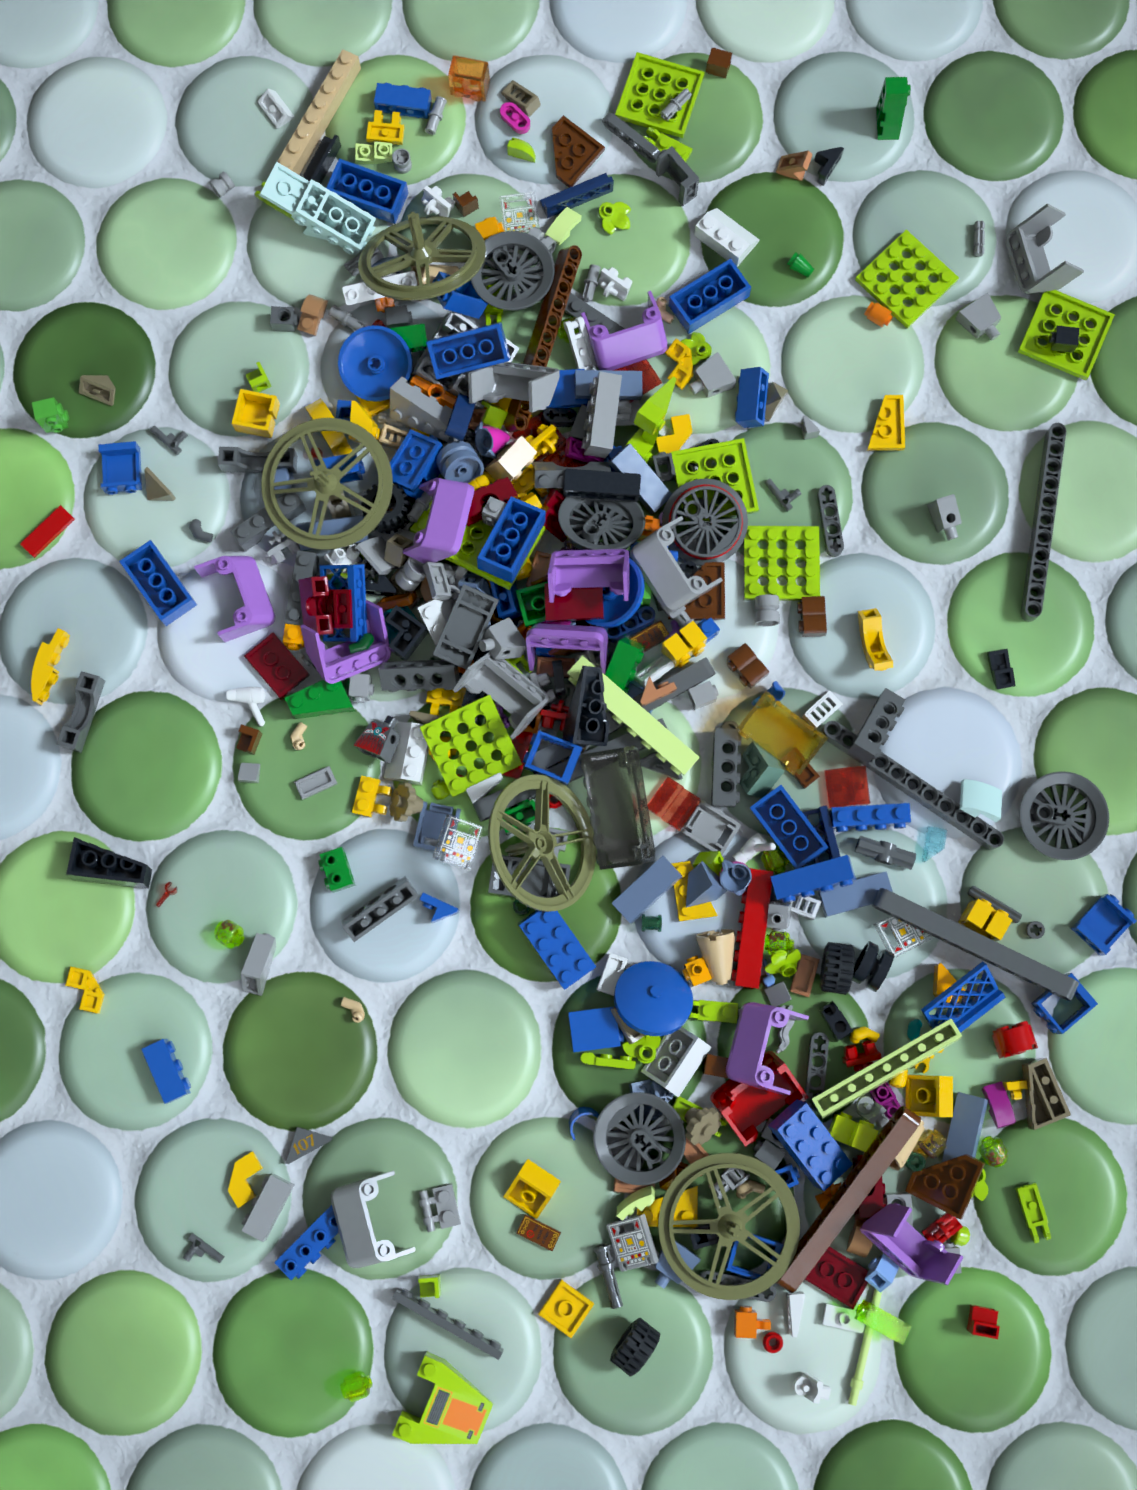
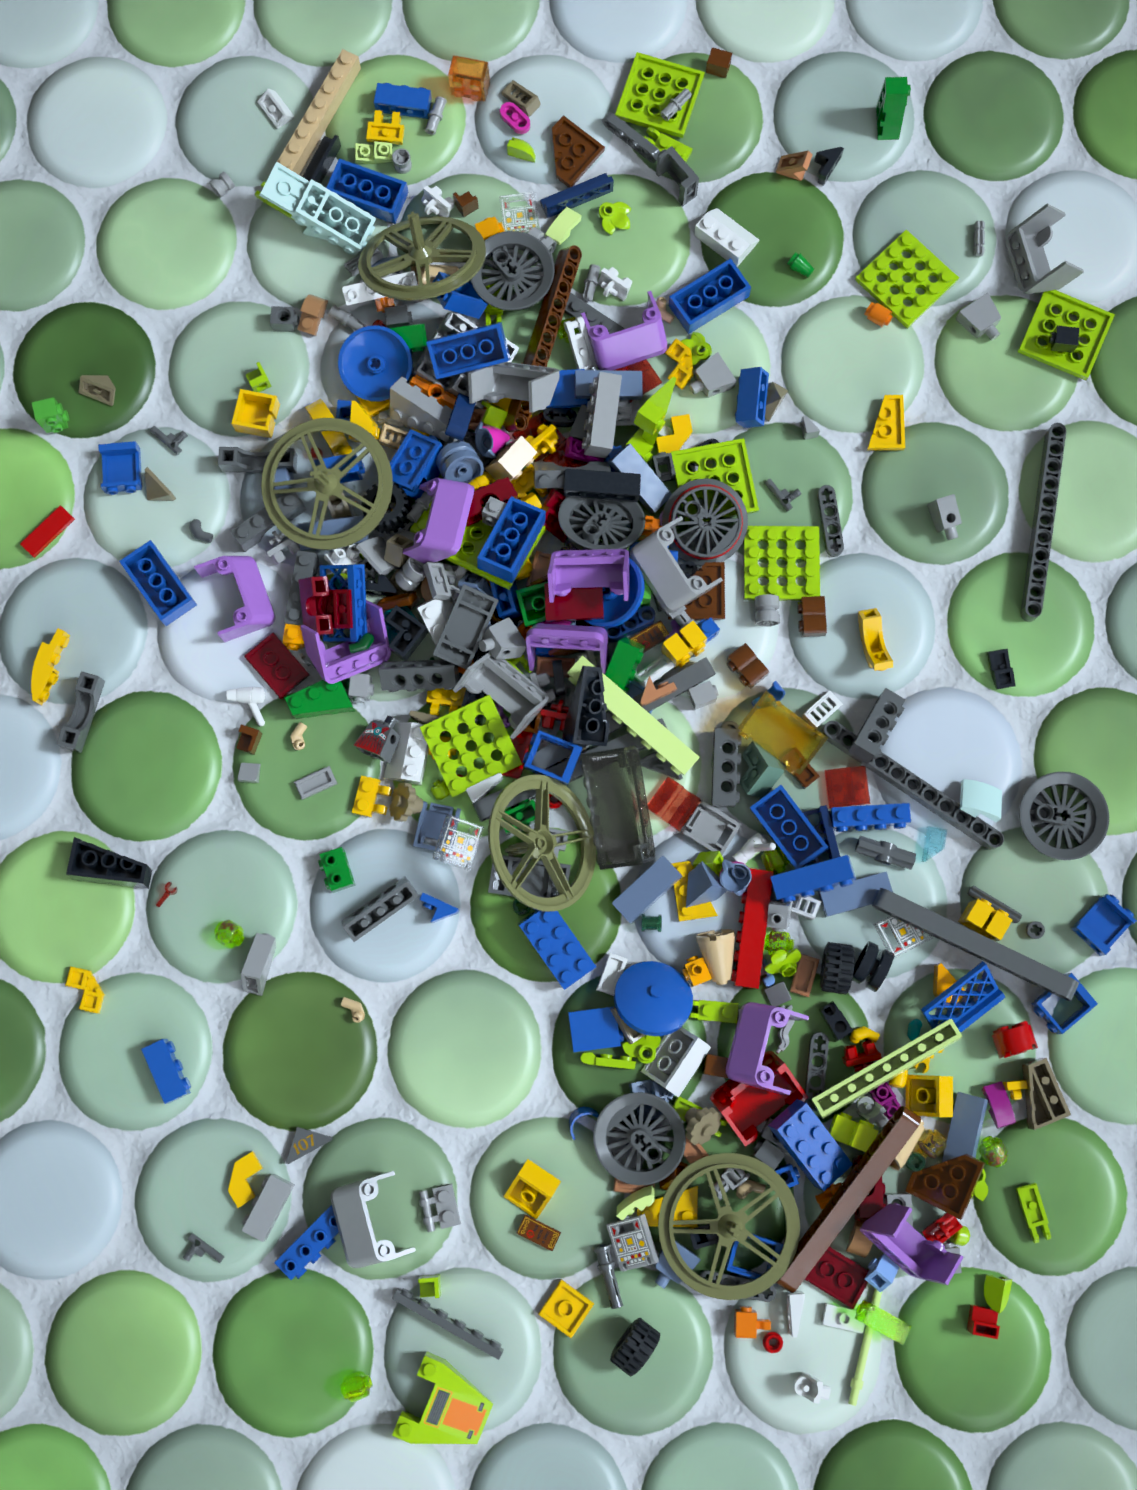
(997, 1292): none -> lime brick

